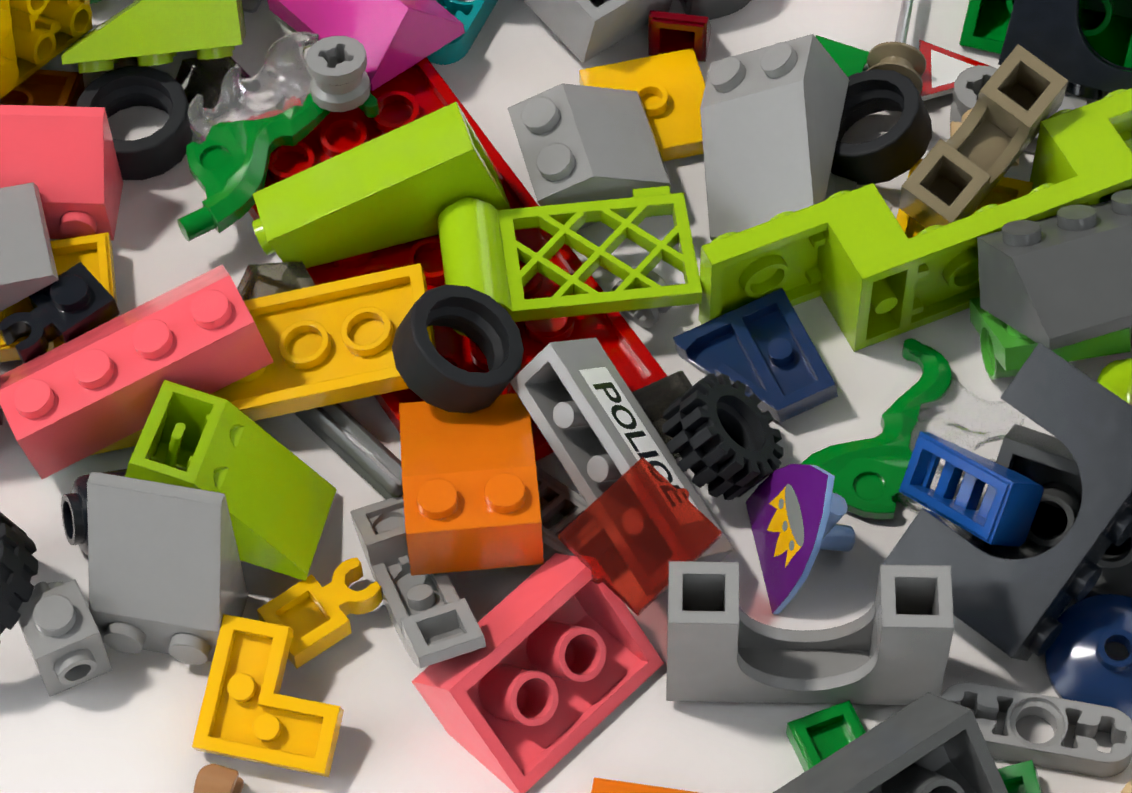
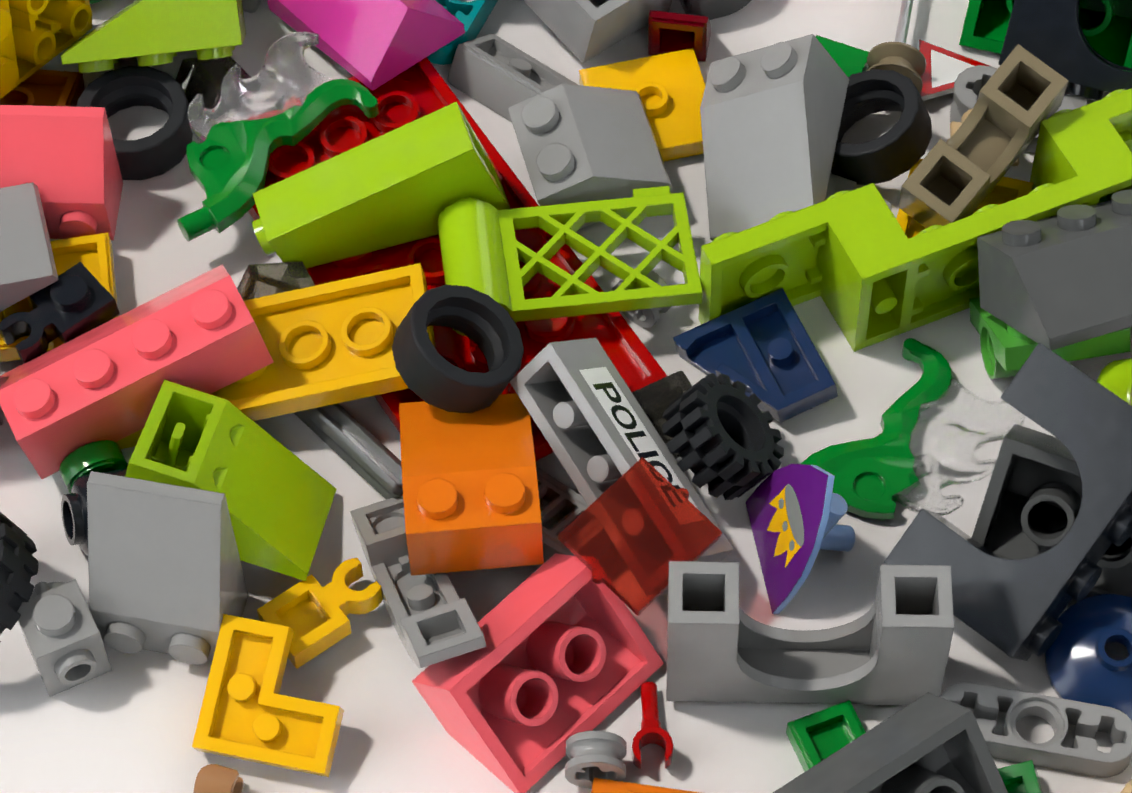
(95, 457): none -> green tile
(338, 73): light grey wheel -> none
(500, 73): none -> light grey slope
(595, 755): none -> light grey bush
(651, 727): none -> red hand
(1007, 503): blue slope -> none

